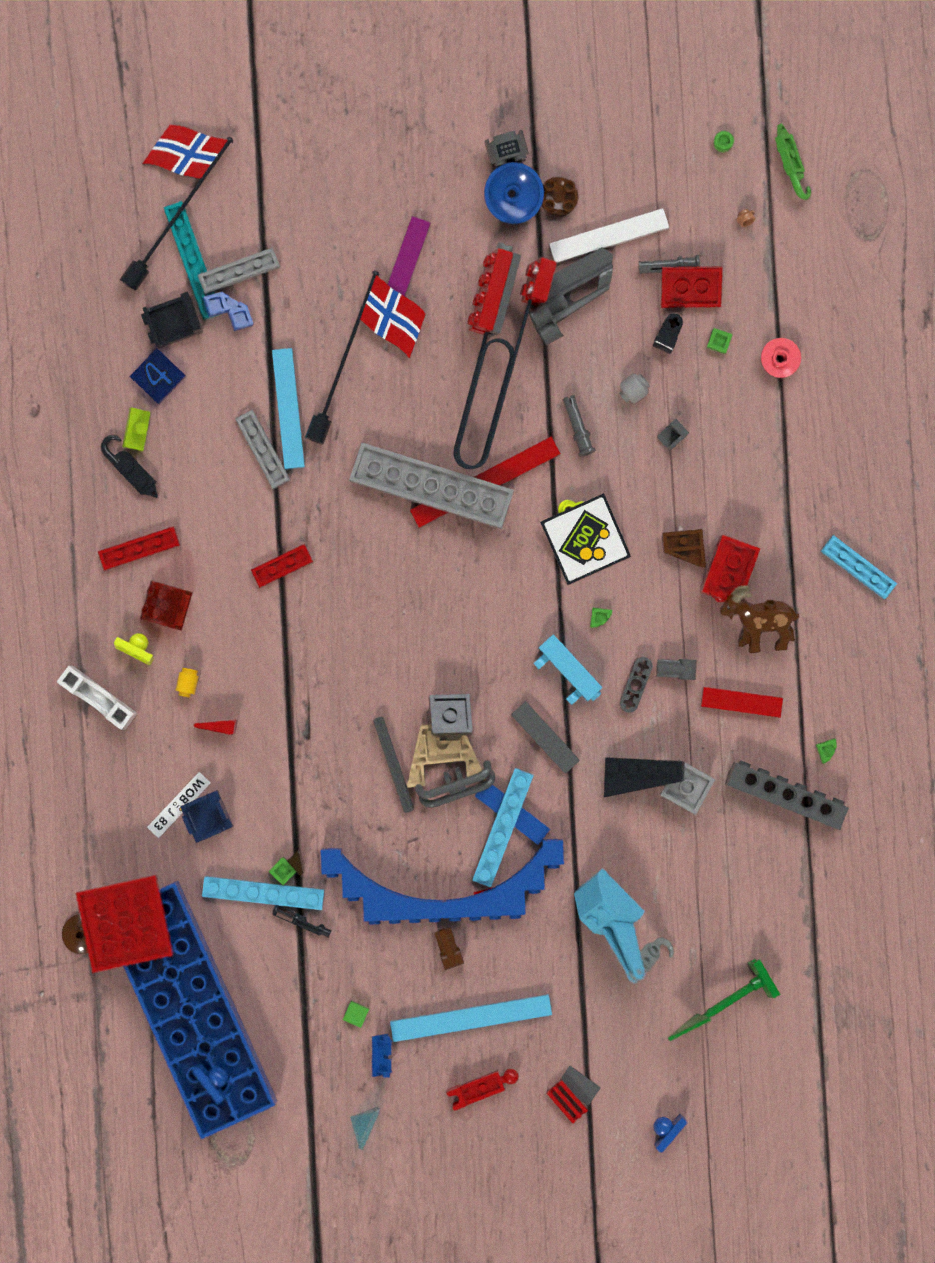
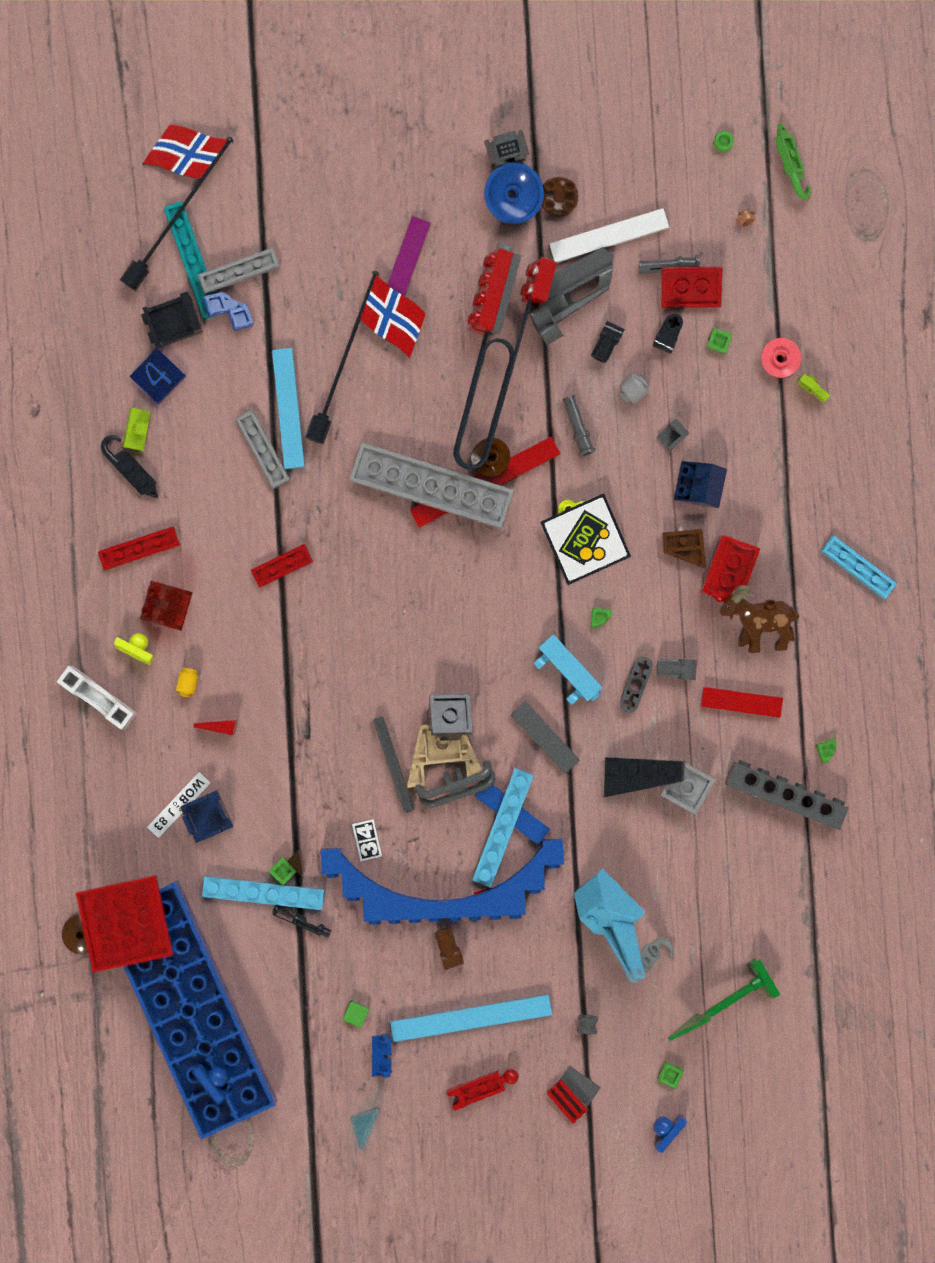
(367, 840): none -> white sticker
(498, 450): none -> reddish brown dish
(587, 1024): none -> dark grey wheel
(608, 339): none -> black piece
(670, 1074): none -> bright green tile
(700, 484): none -> dark blue slope
(810, 384): none -> lime plate

